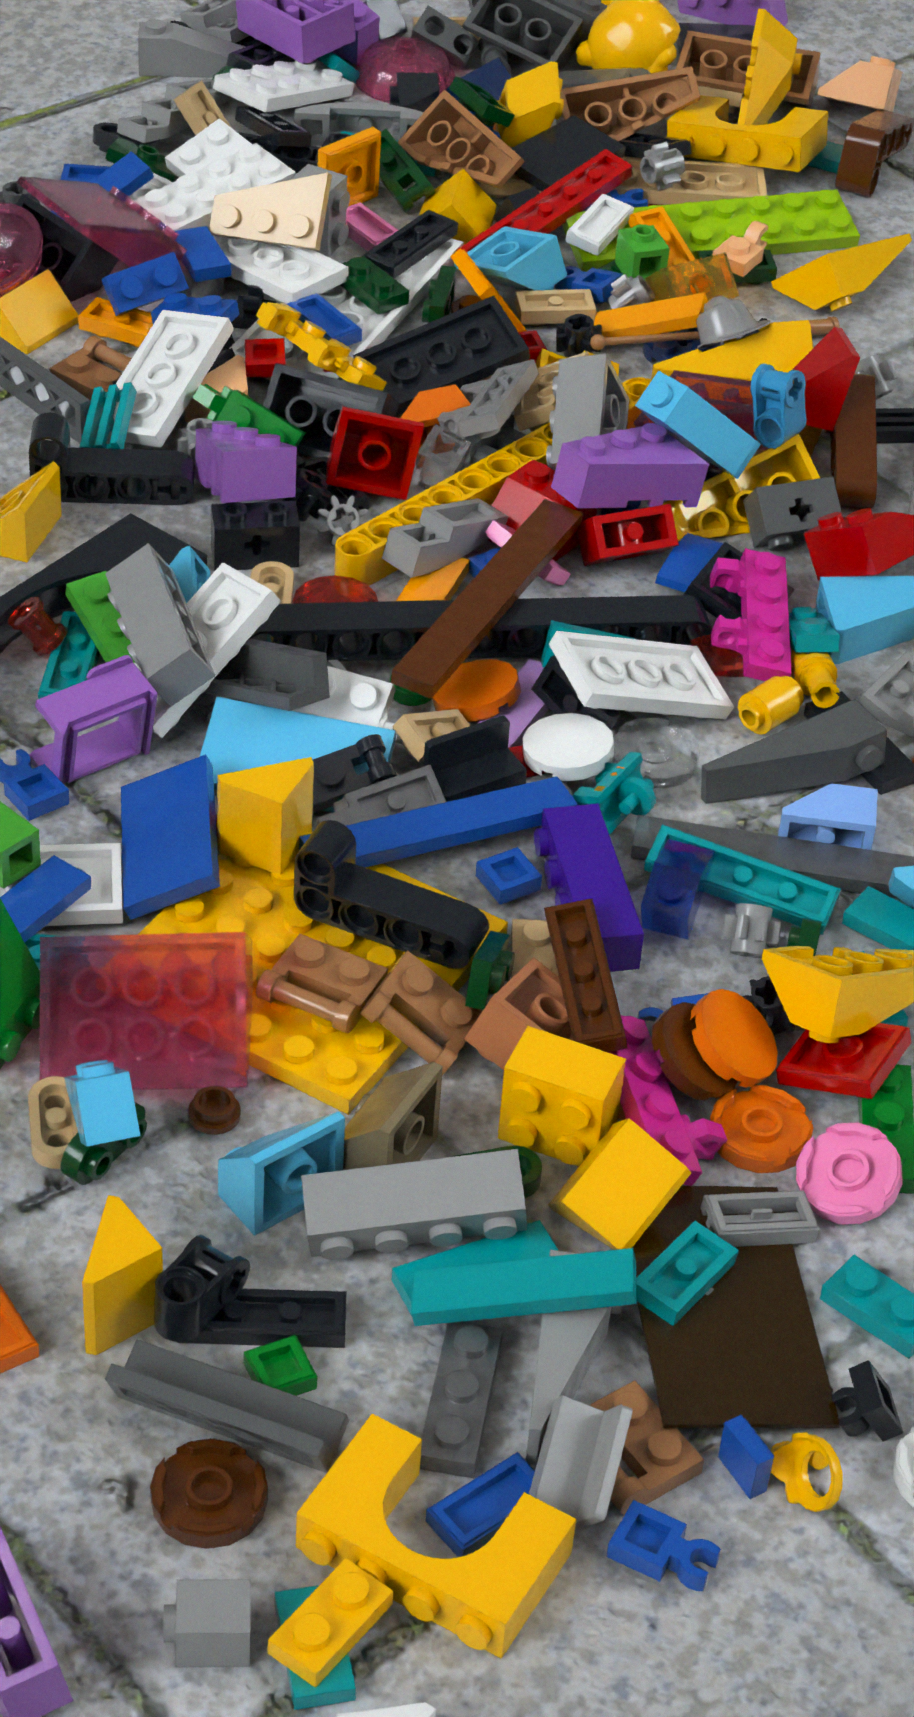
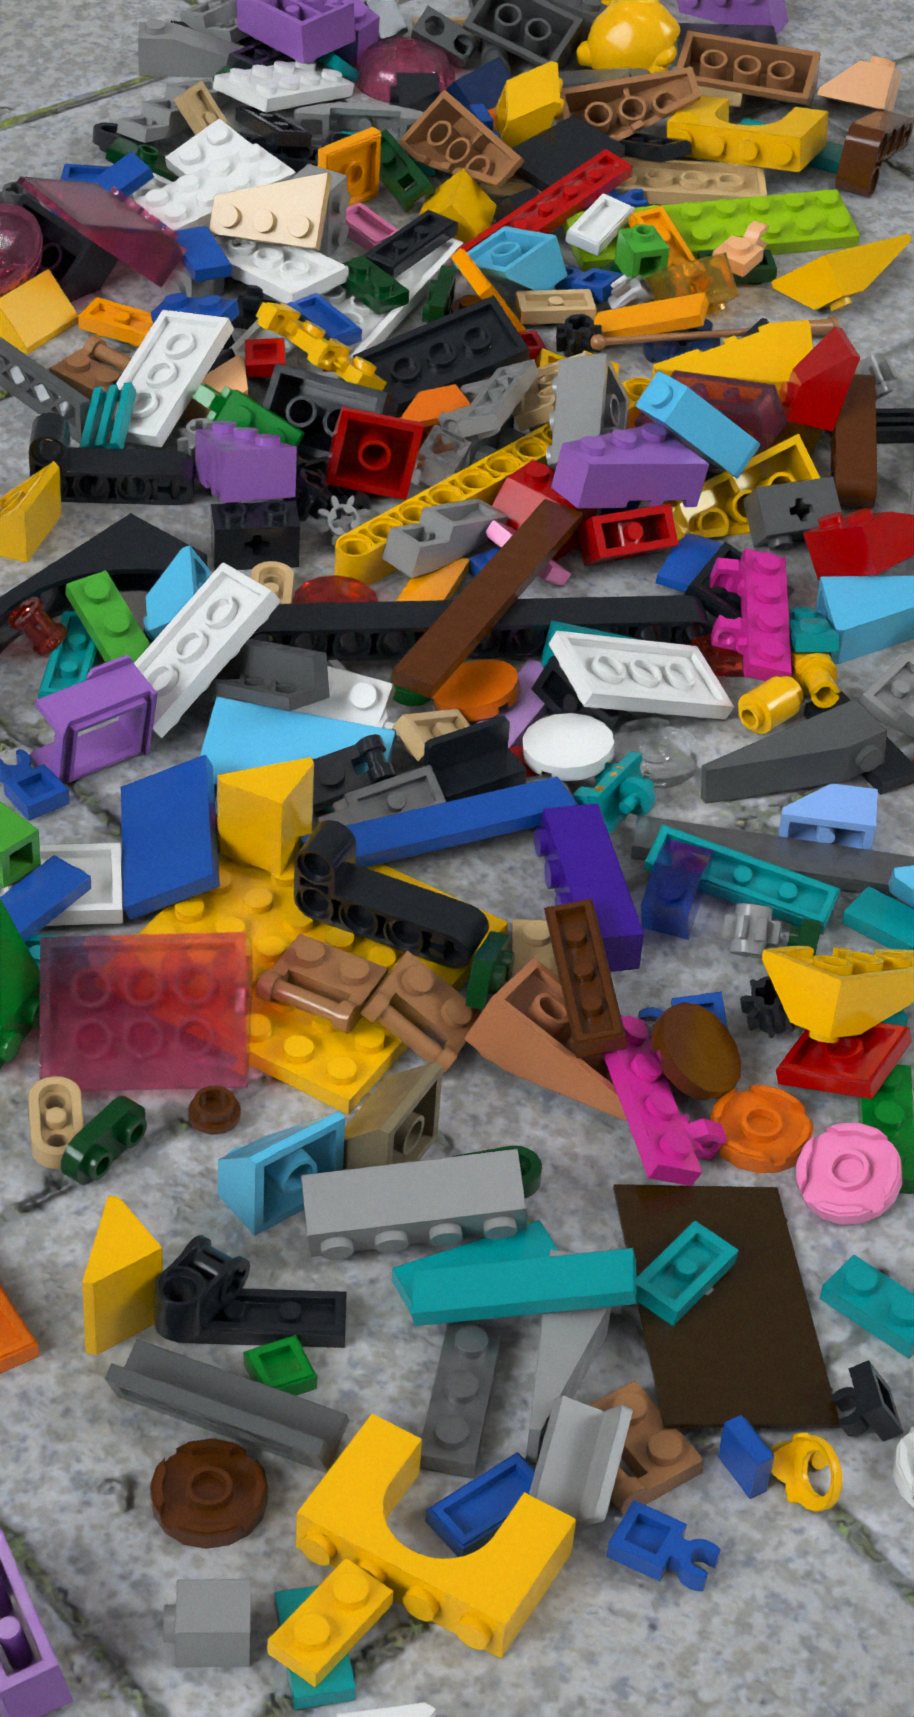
(102, 1103): medium azure slope -> none
(144, 283): blue plate -> none
(158, 625): light grey brick -> none
(481, 102): dark green plate -> none
(508, 875): blue plate -> none
(559, 1096): yellow brick -> none
(620, 1186): yellow slope -> none
(662, 166): light grey gear -> none
(725, 320): light grey piece -> none
(734, 1038): orange tile -> none
(761, 1225): light grey tile -> none
(770, 70): yellow wedge -> none
(779, 407): dark azure piece -> none

